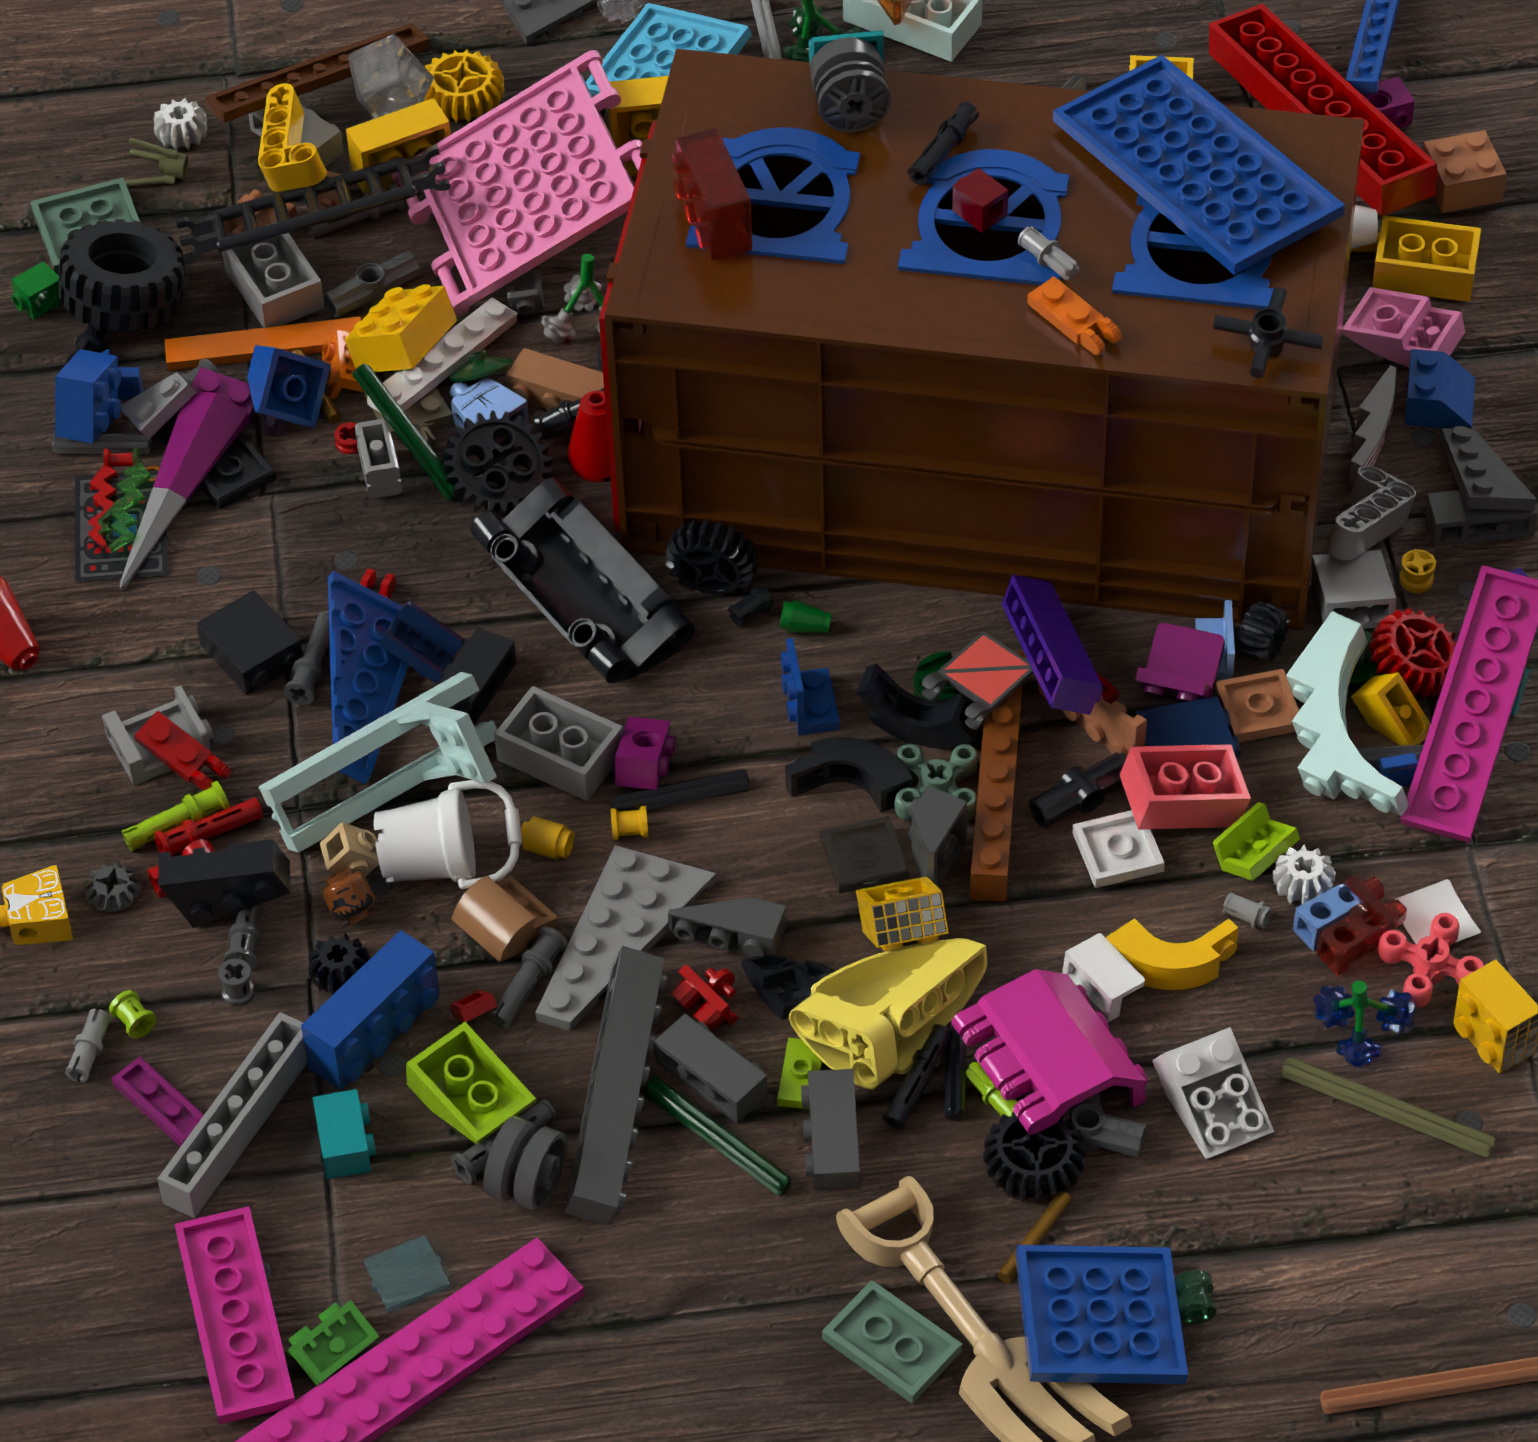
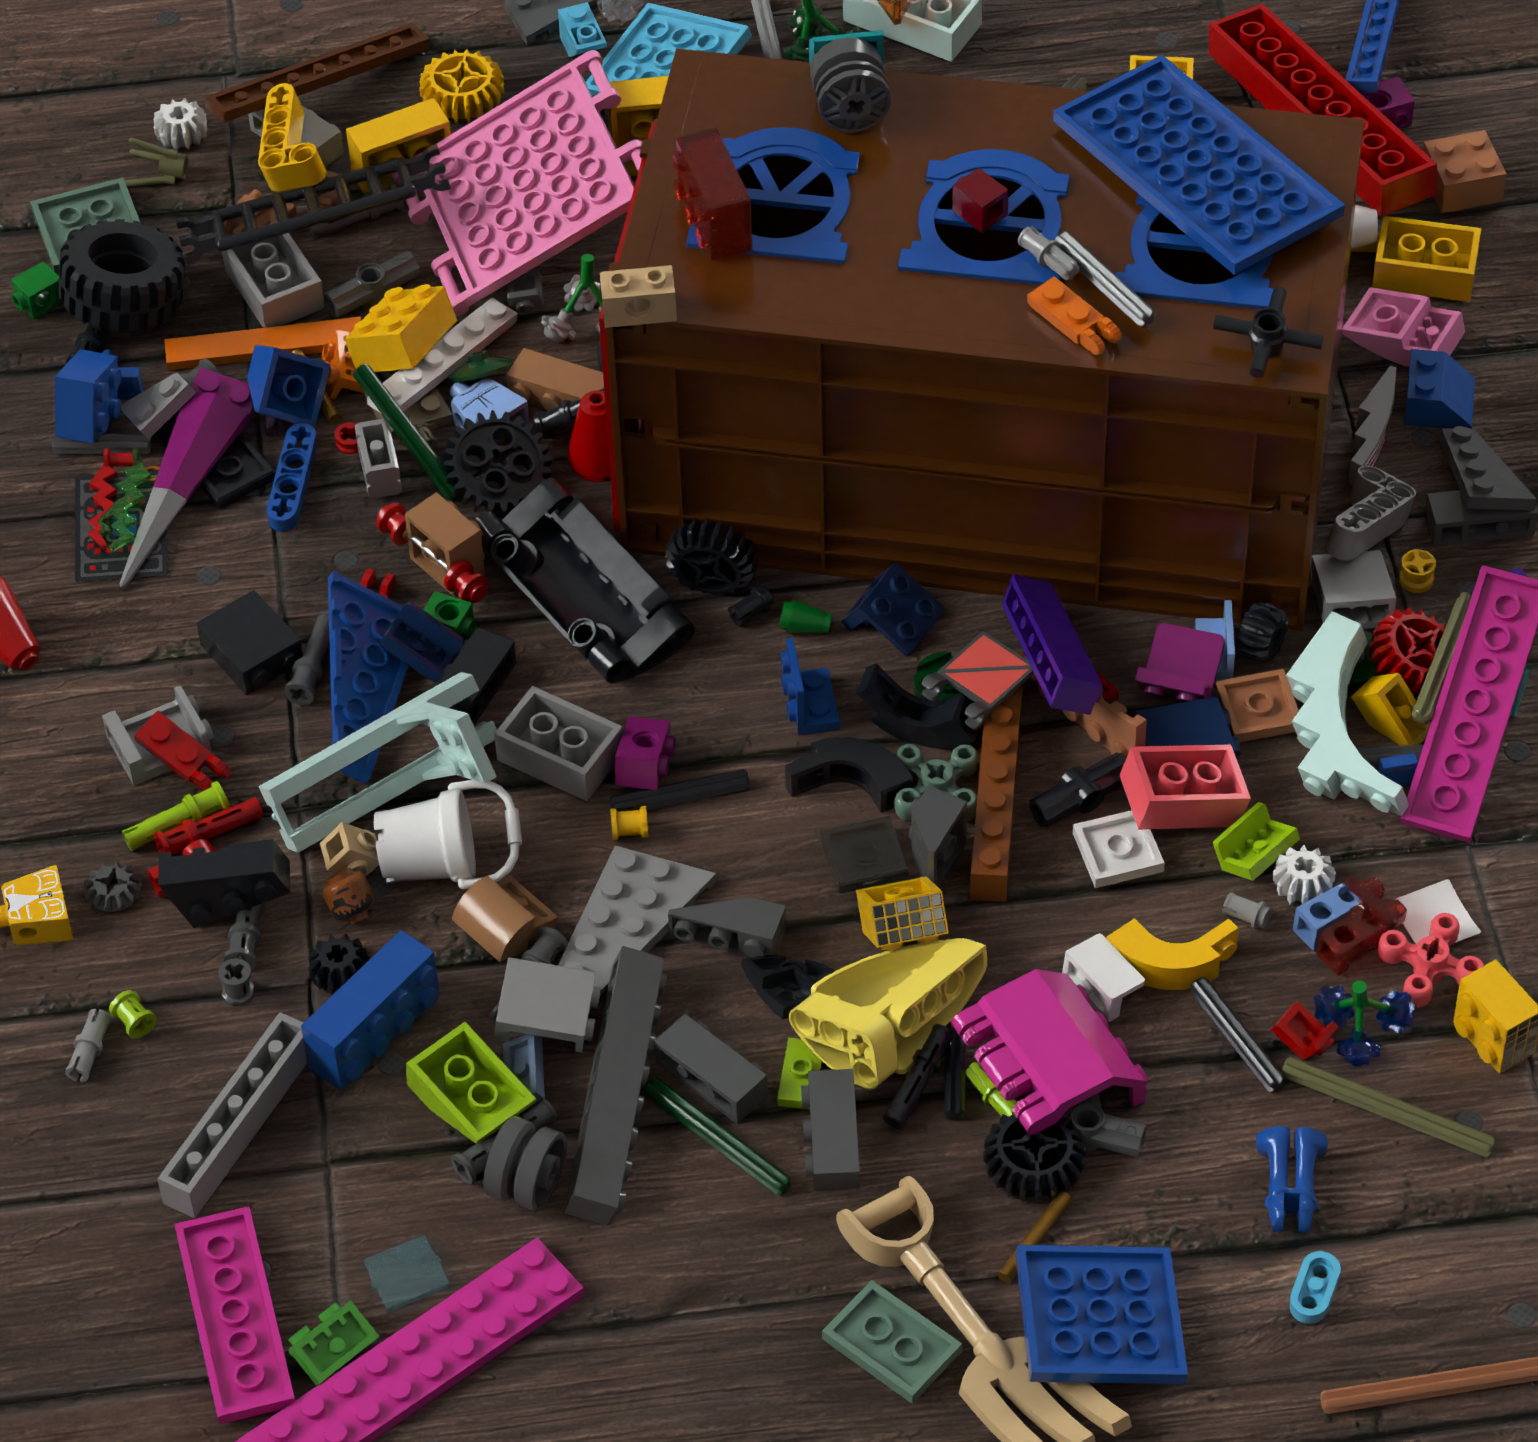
(158, 1100): magenta tile -> none
(288, 476): none -> blue beam
(342, 1133): teal brick -> none
(388, 76): clear slope -> none
(440, 544): none -> medium nougat brick
(453, 613): none -> green brick
(473, 1005): red tile -> none
(525, 1061): none -> sand blue plate
(547, 838): yellow brick -> none
(547, 1002): none -> light grey panel
(579, 30): none -> medium azure slope
(638, 296): none -> tan brick
(693, 988): red hips -> none
(896, 609): none -> dark blue bracket
(949, 134): black pin -> none
(1106, 281): none -> axle
(1195, 1297): clear green wheel -> none
(1213, 1093): white slope -> none
(1237, 1035): none -> black axle
(1304, 1032): none -> red bracket
(1308, 1146): none -> blue piece
(1314, 1290): none -> medium azure plate
(1435, 678): none -> olive axle

